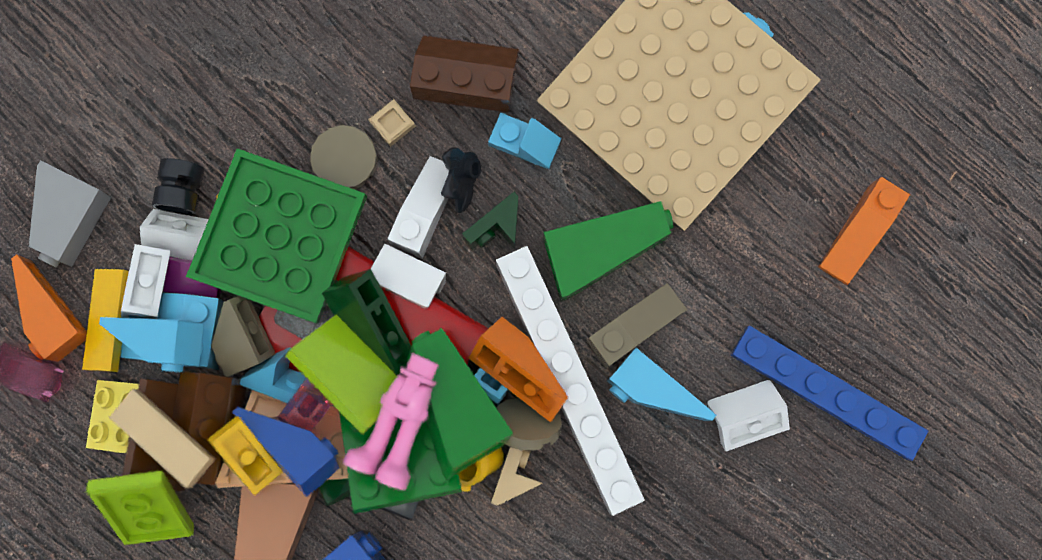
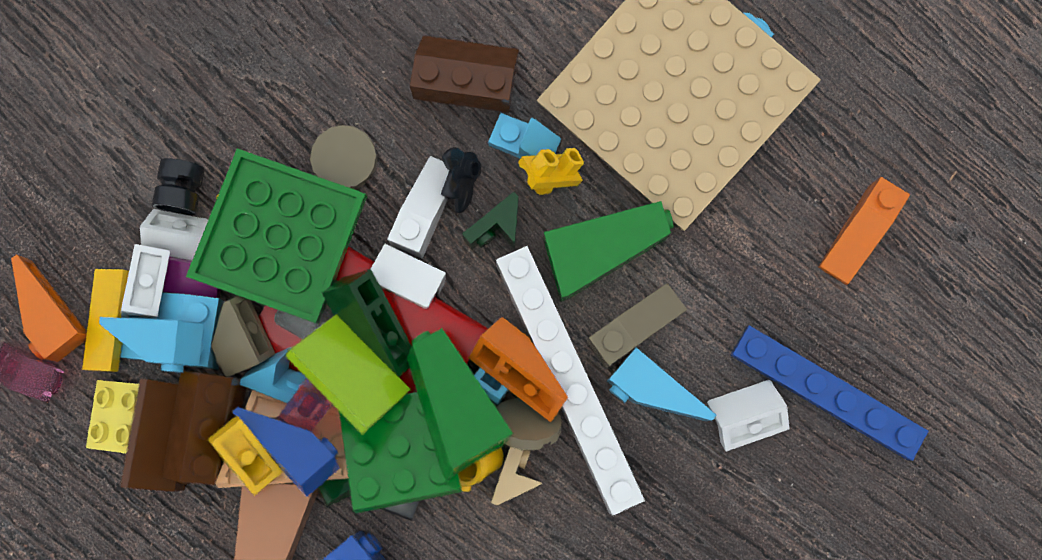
(63, 214): light grey slope -> none
(141, 507): lime tile -> none
(162, 438): tan tile -> none
(392, 122): tan tile -> none
(408, 400): bright pink piece -> none
(552, 170): none -> yellow hips

